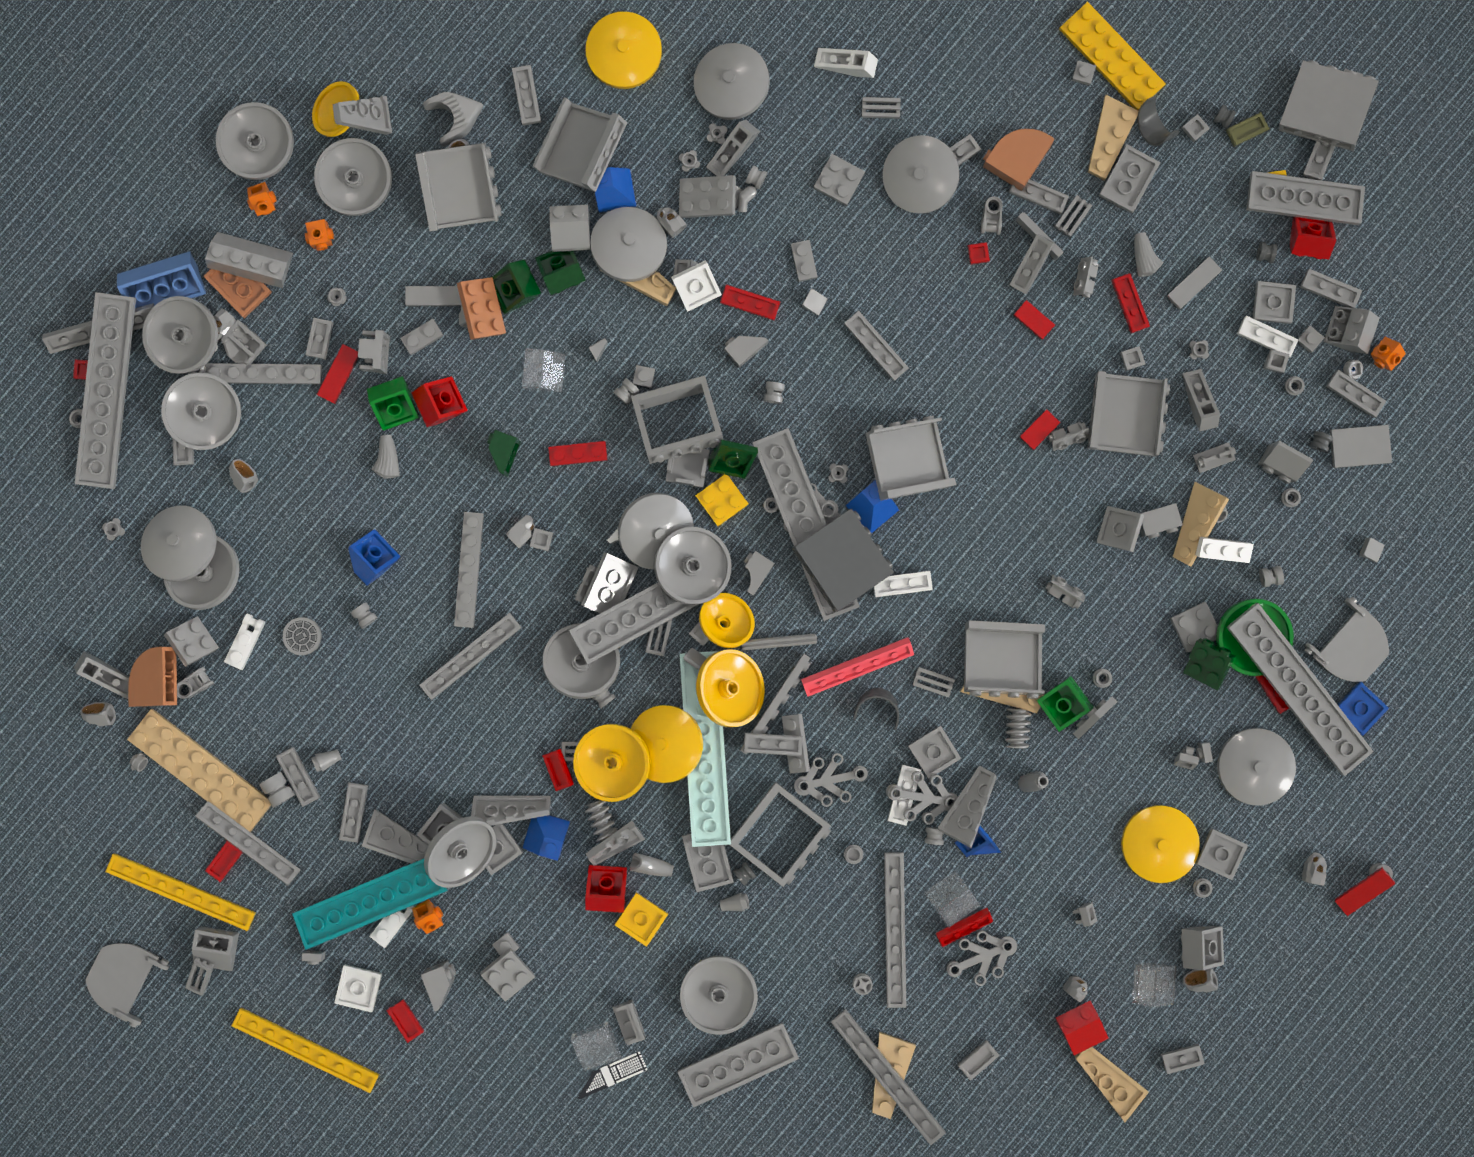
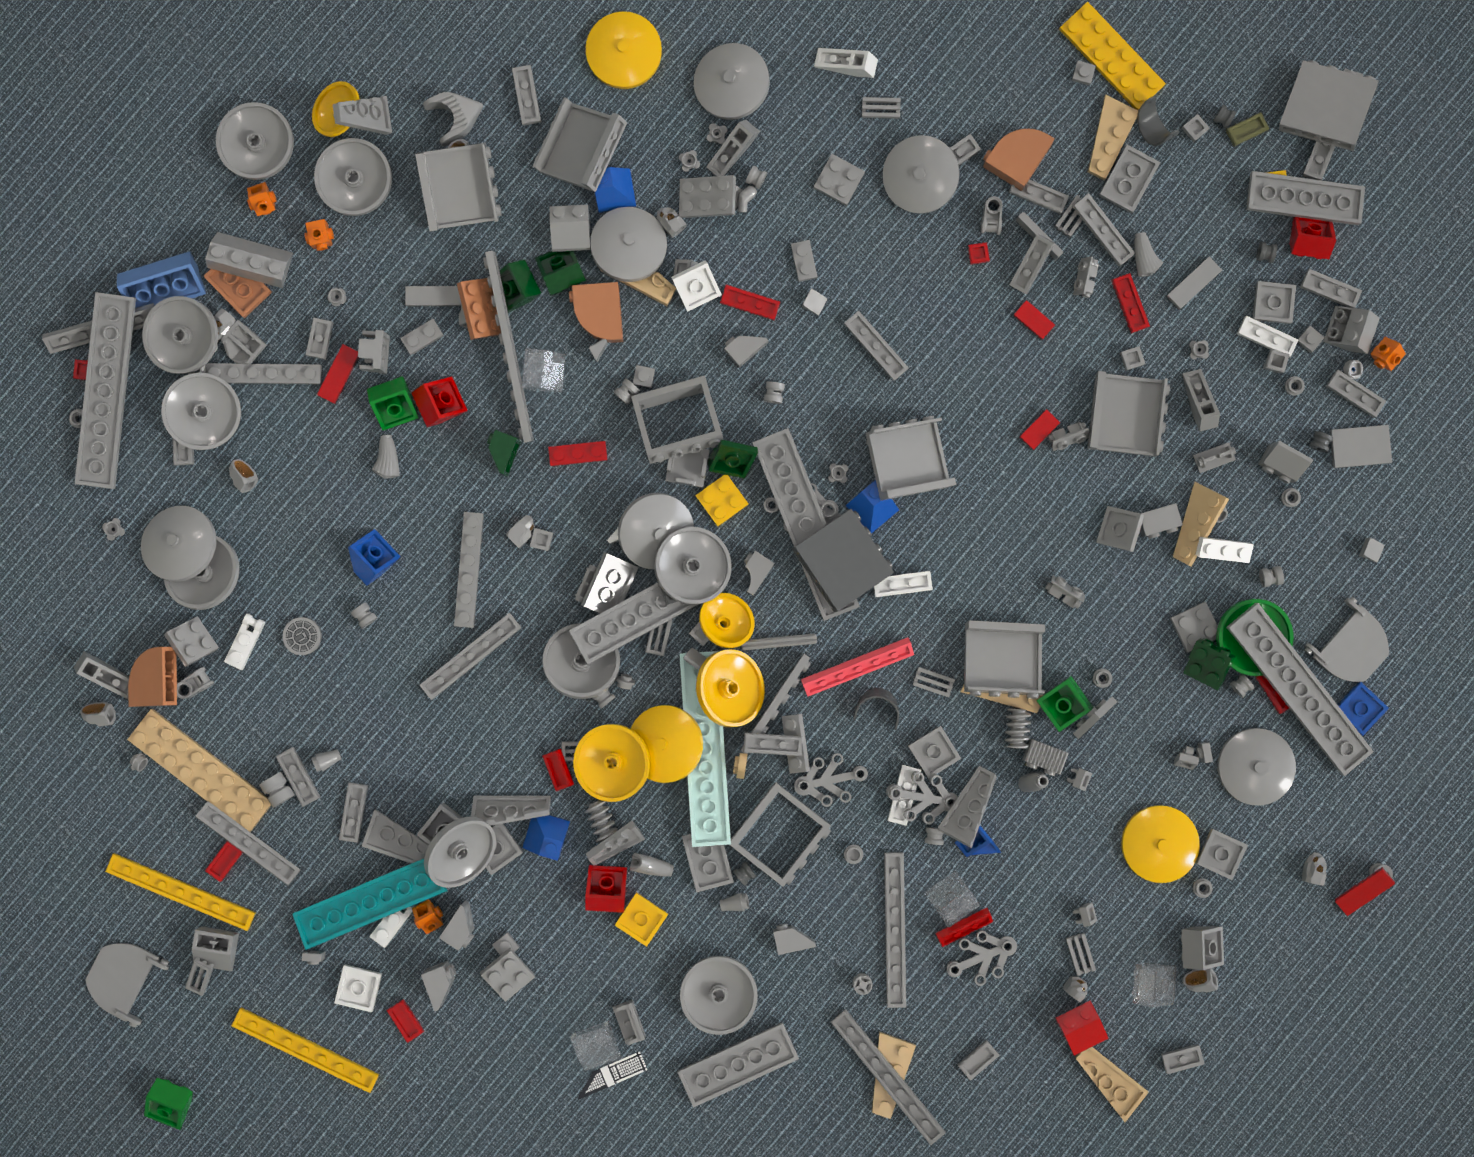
(168, 1103): none -> green slope
(460, 928): none -> light grey slope
(506, 339): none -> light grey plate
(598, 310): none -> nougat brick
(625, 681): none -> light grey plate
(740, 765): none -> tan plate
(791, 939): none -> light grey slope
(1045, 757): none -> light grey brick
(1081, 780): none -> light grey tile
(1085, 969): none -> light grey tile
(1103, 229): none -> light grey plate
(1242, 685): none -> light grey wheel

